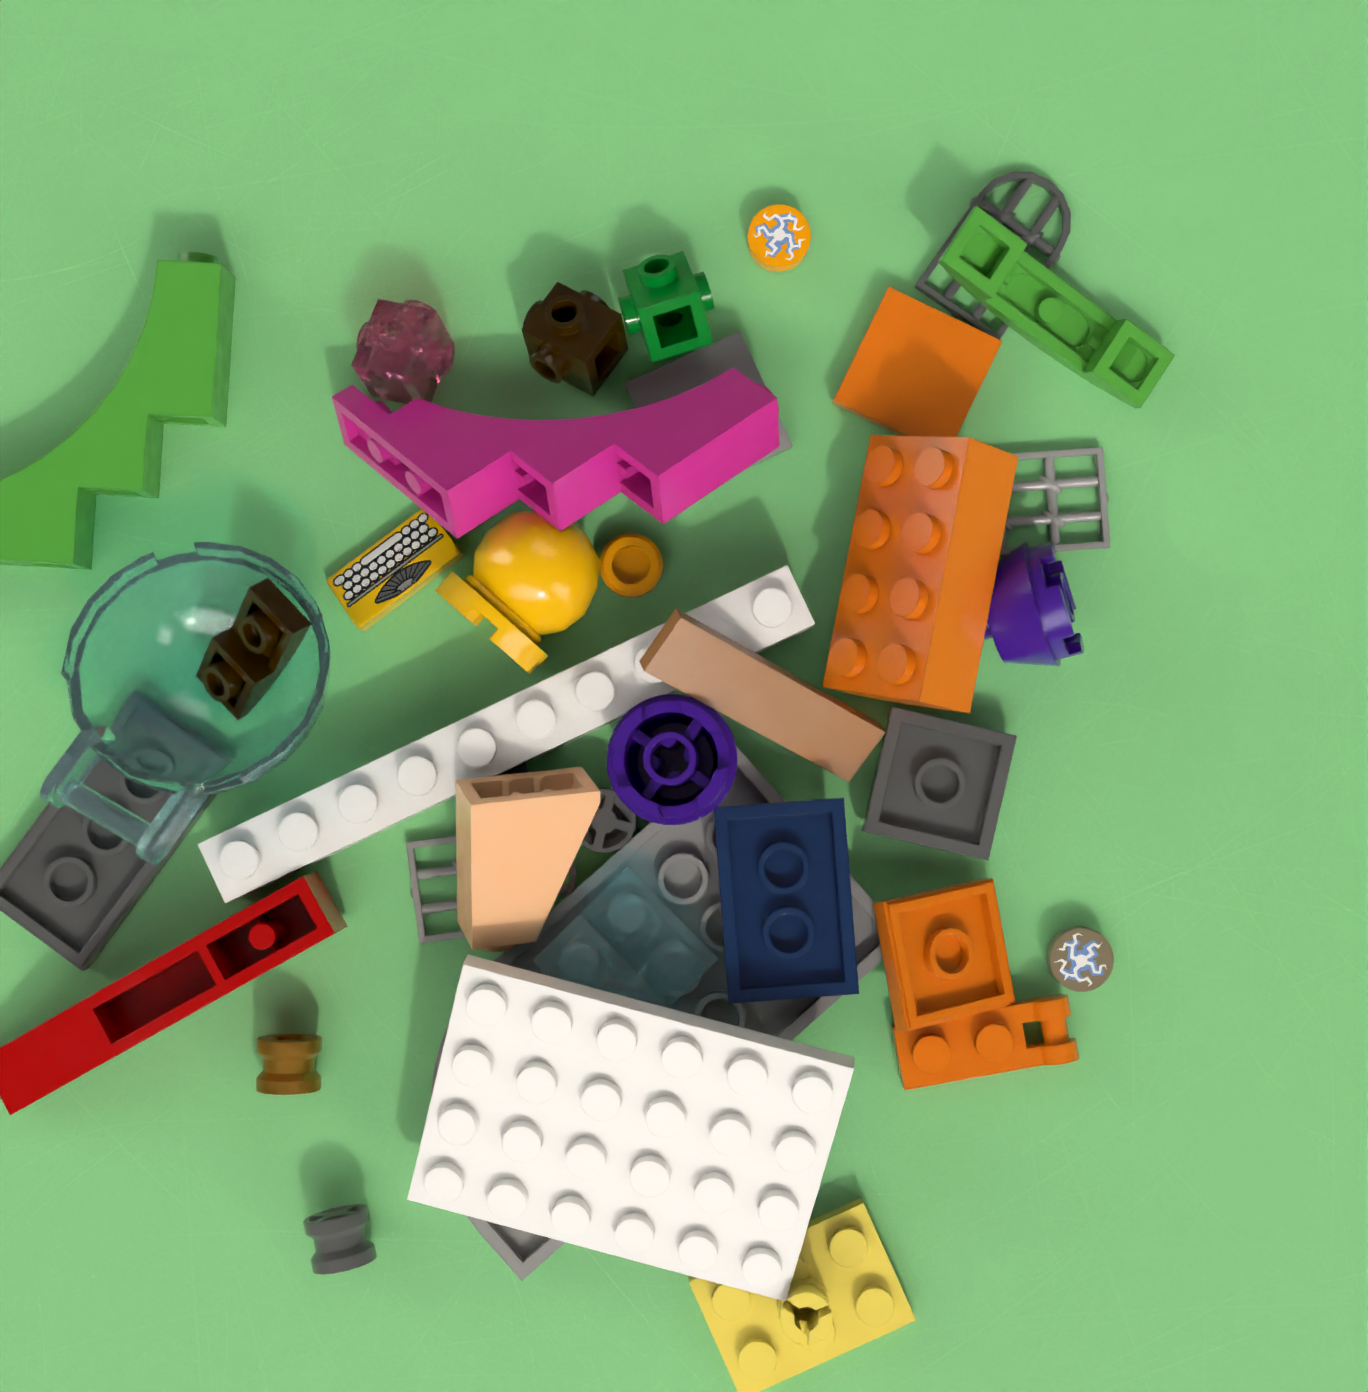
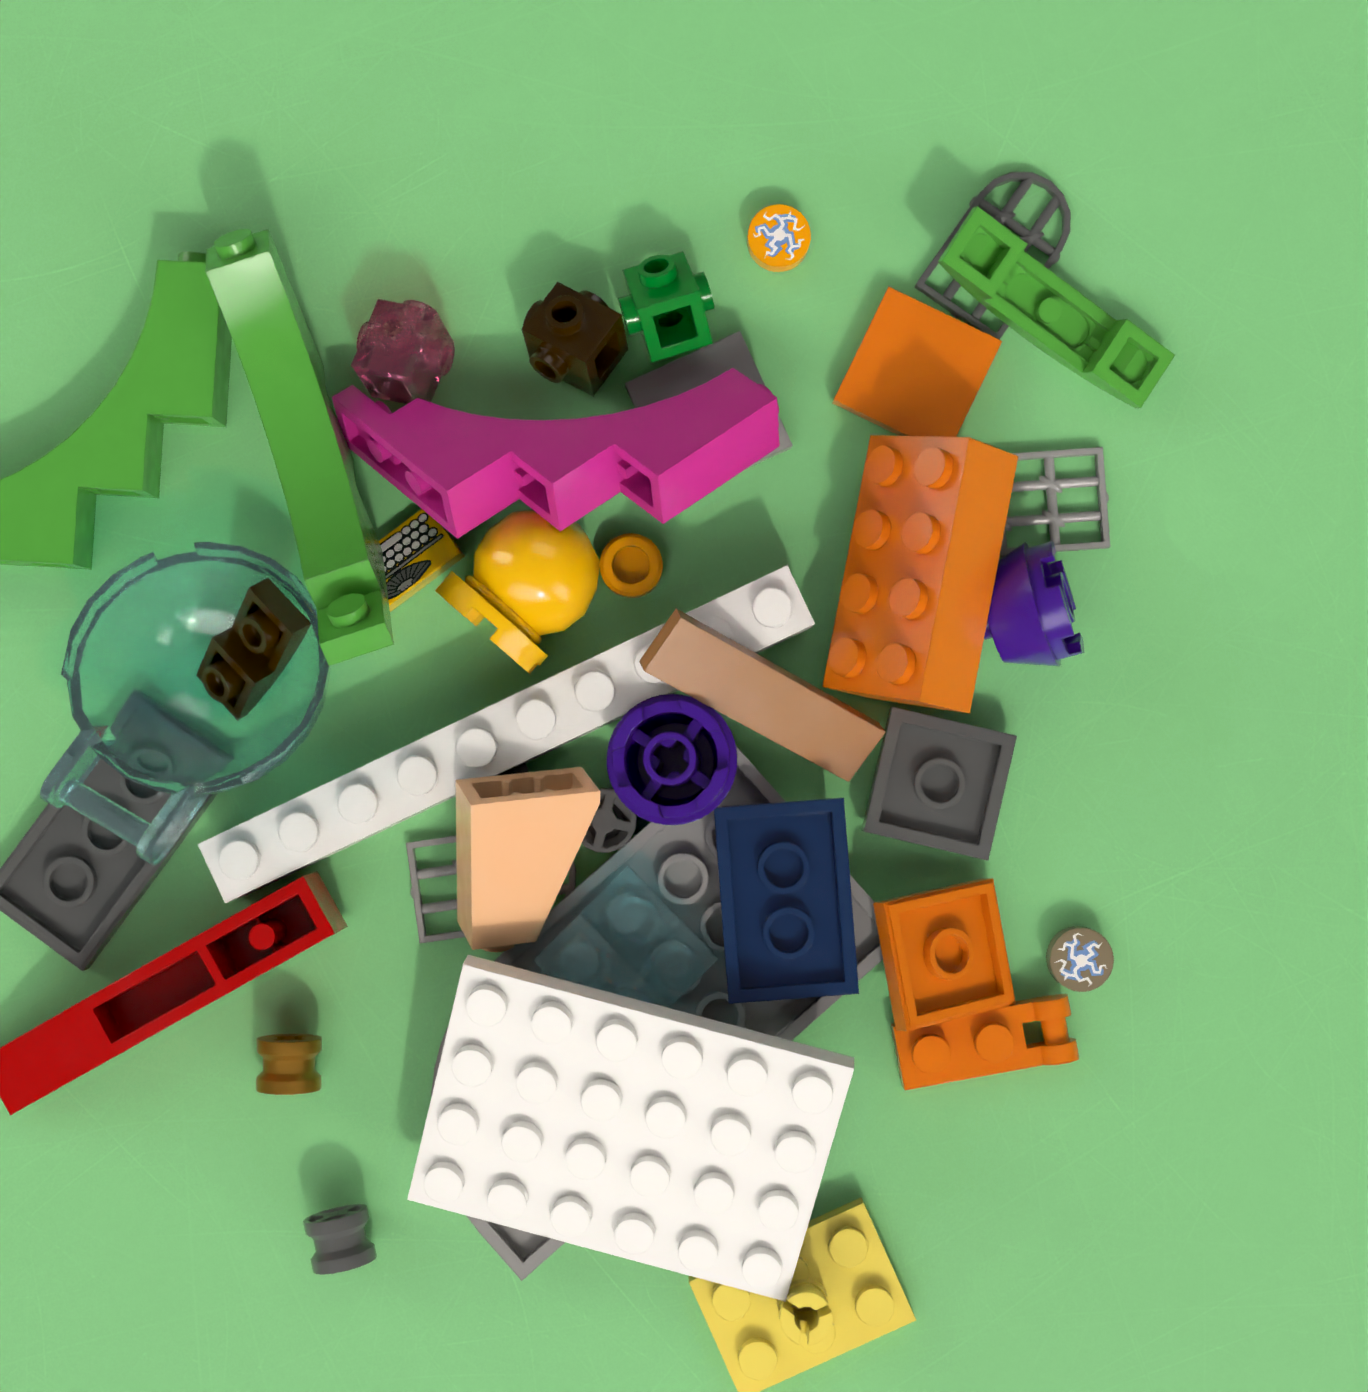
(313, 461): none -> bright green arch

